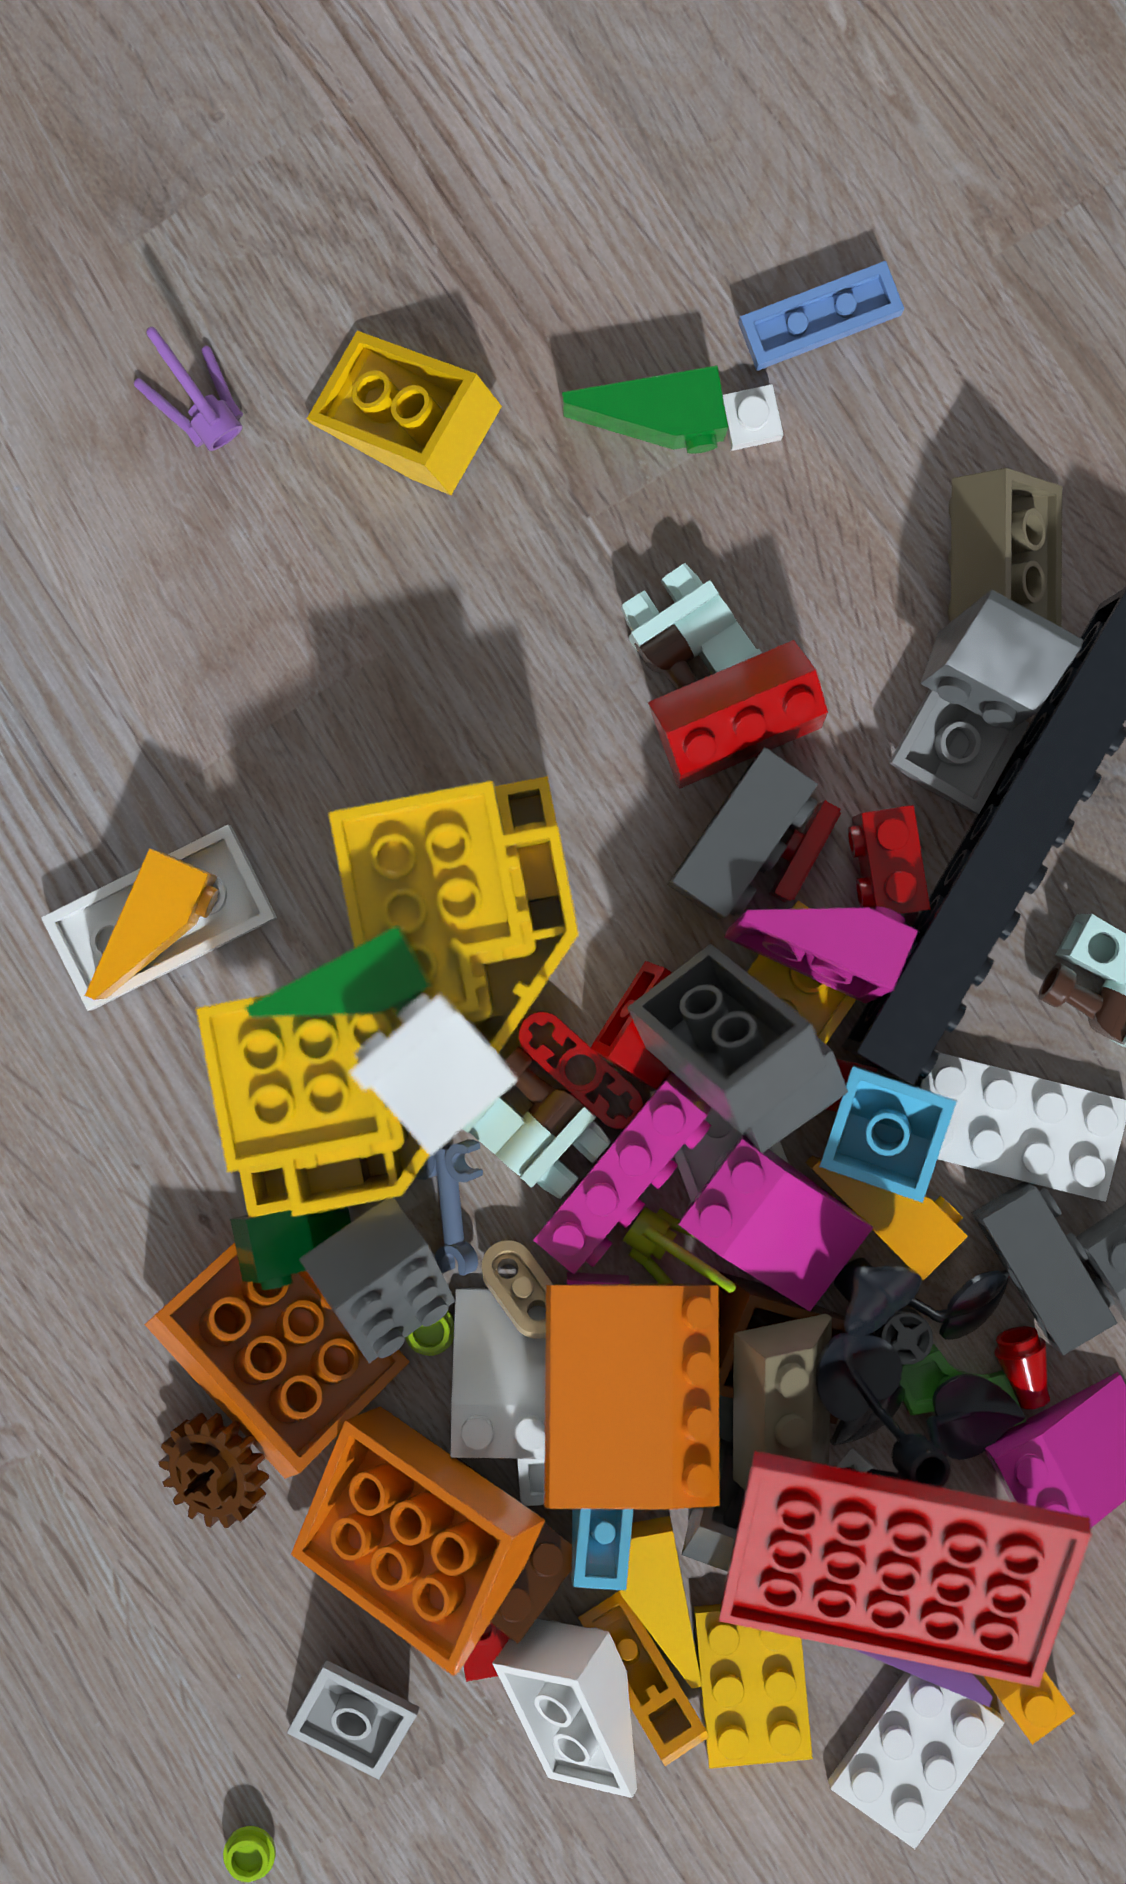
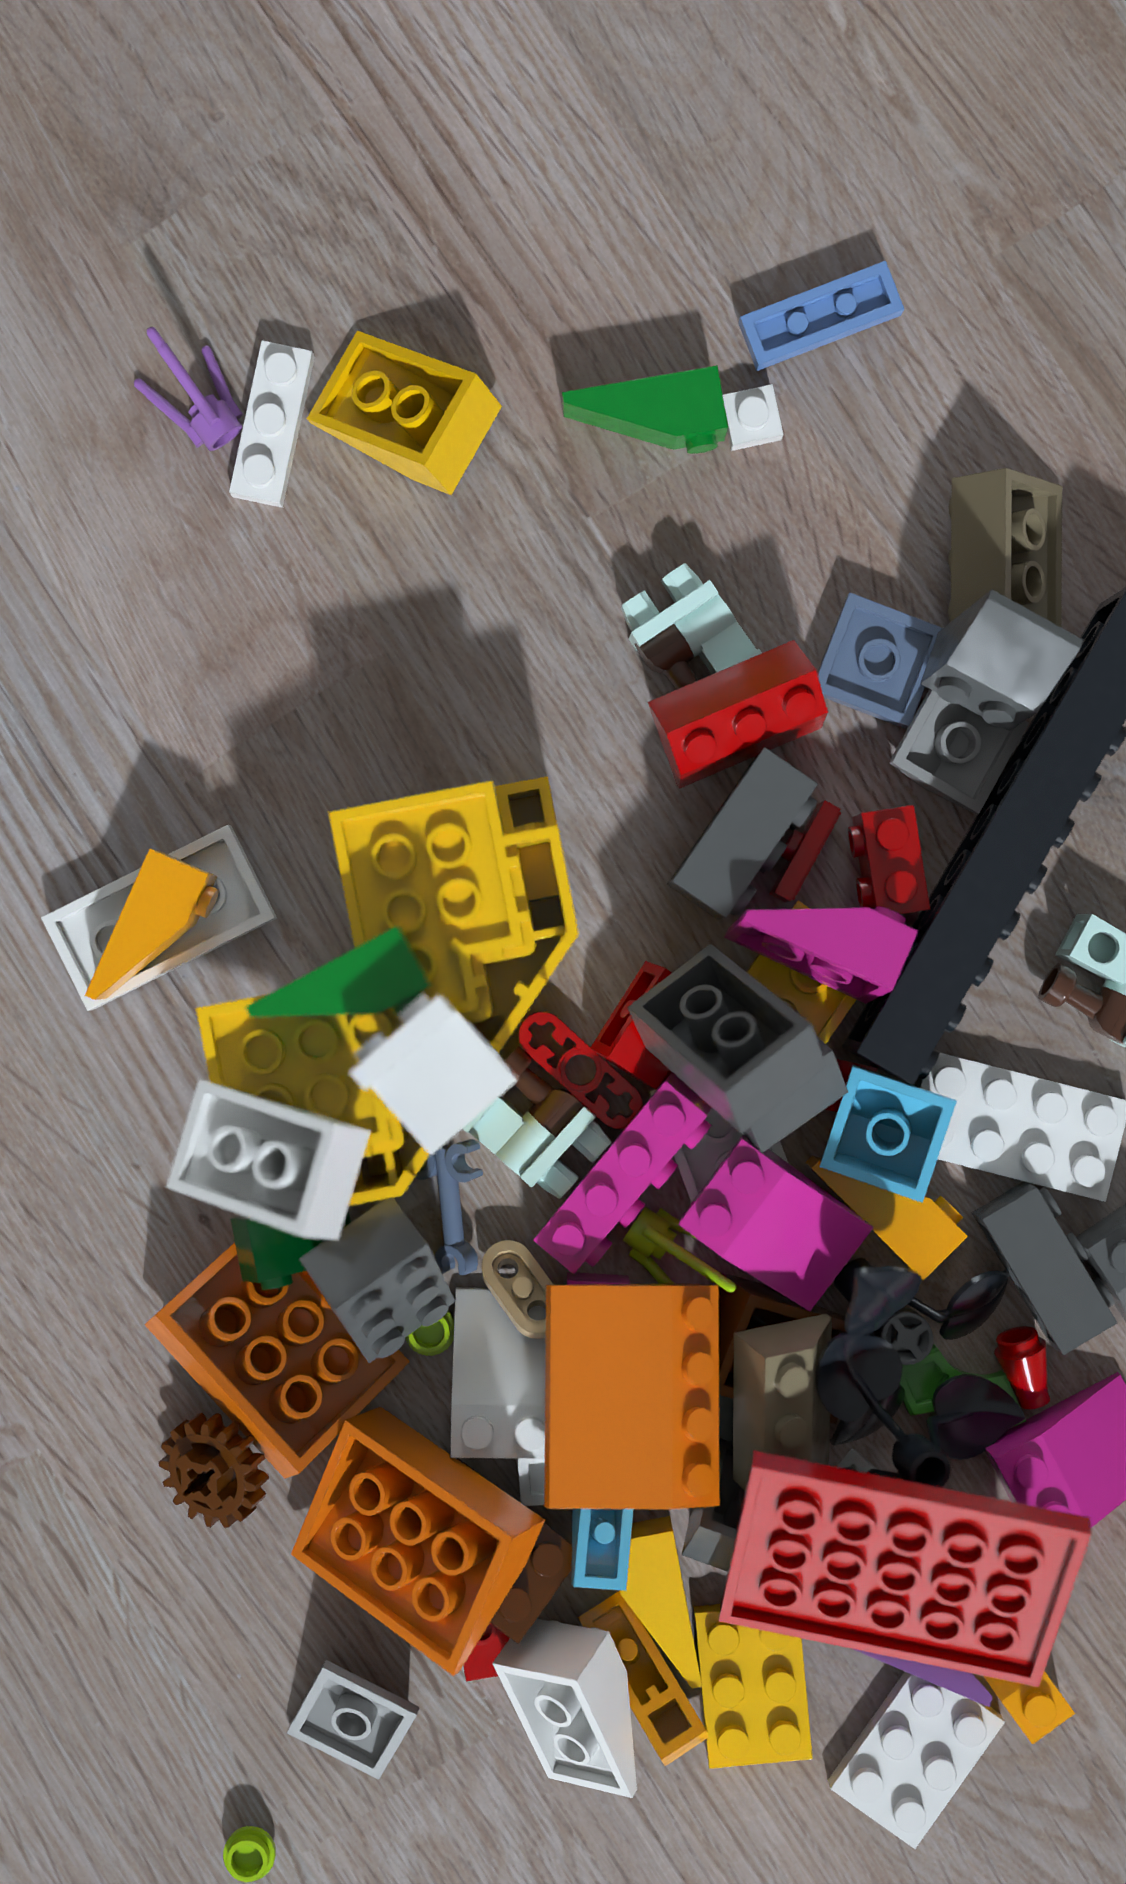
(268, 1160): none -> white slope
(272, 424): none -> white plate
(877, 660): none -> sand blue plate

